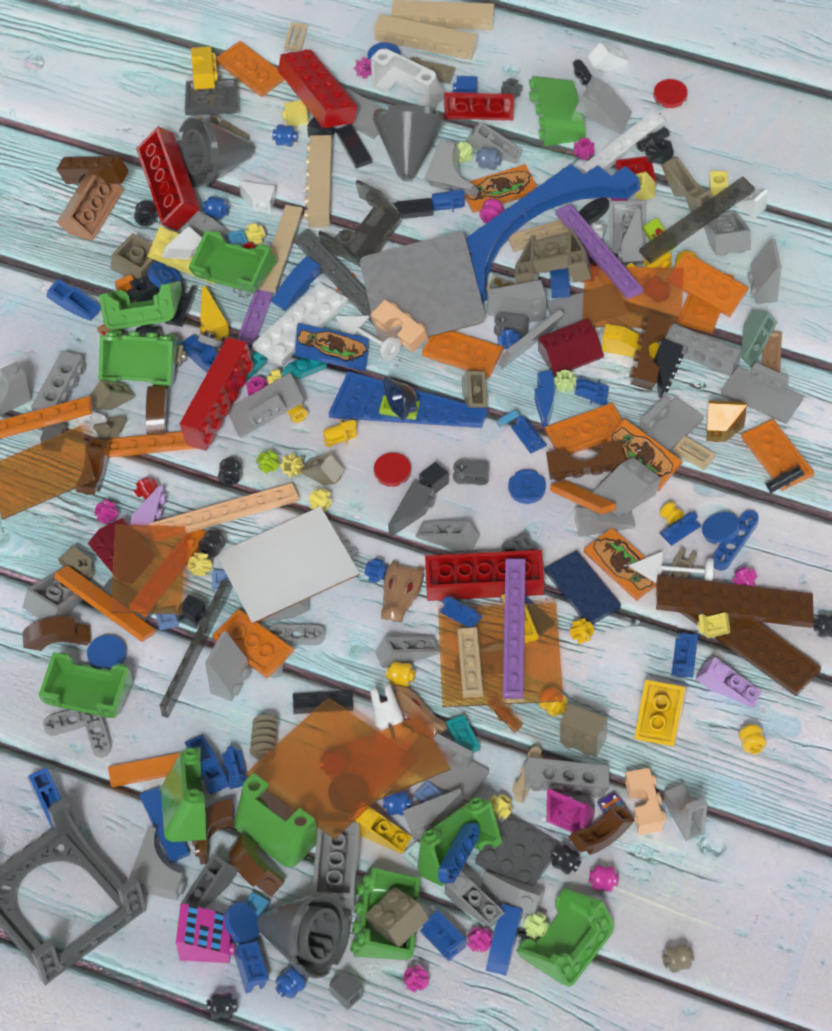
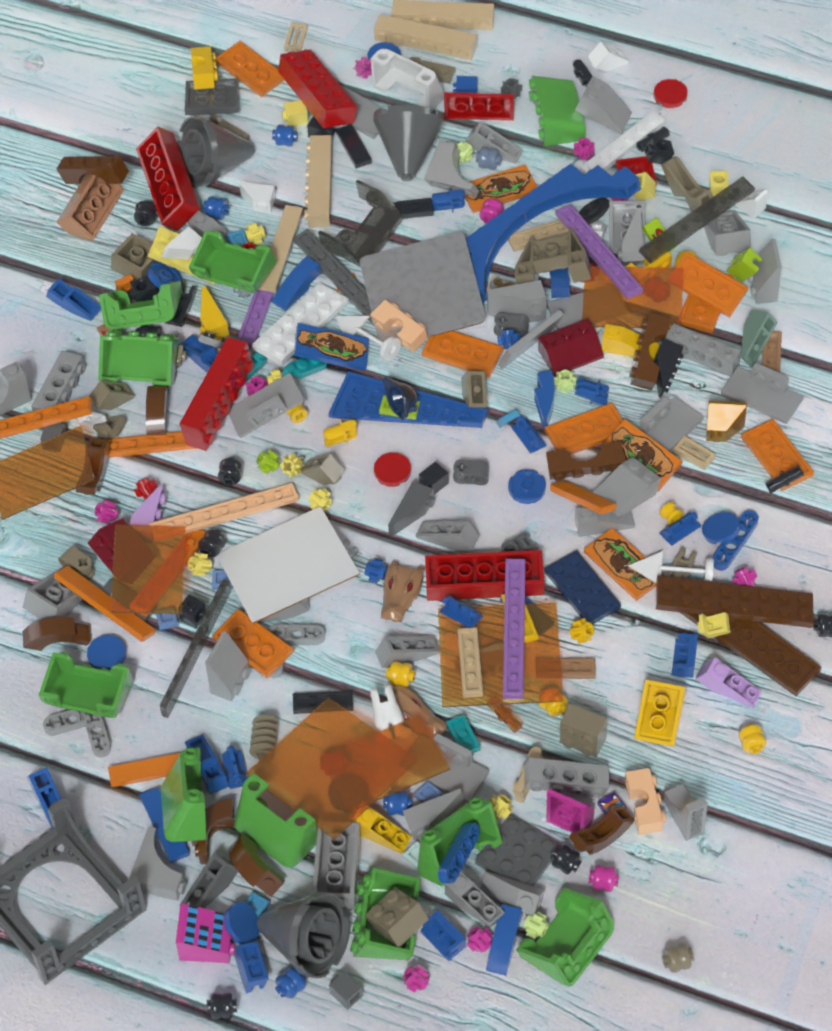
(578, 668): none -> medium nougat tile
(742, 265): none -> lime hinge

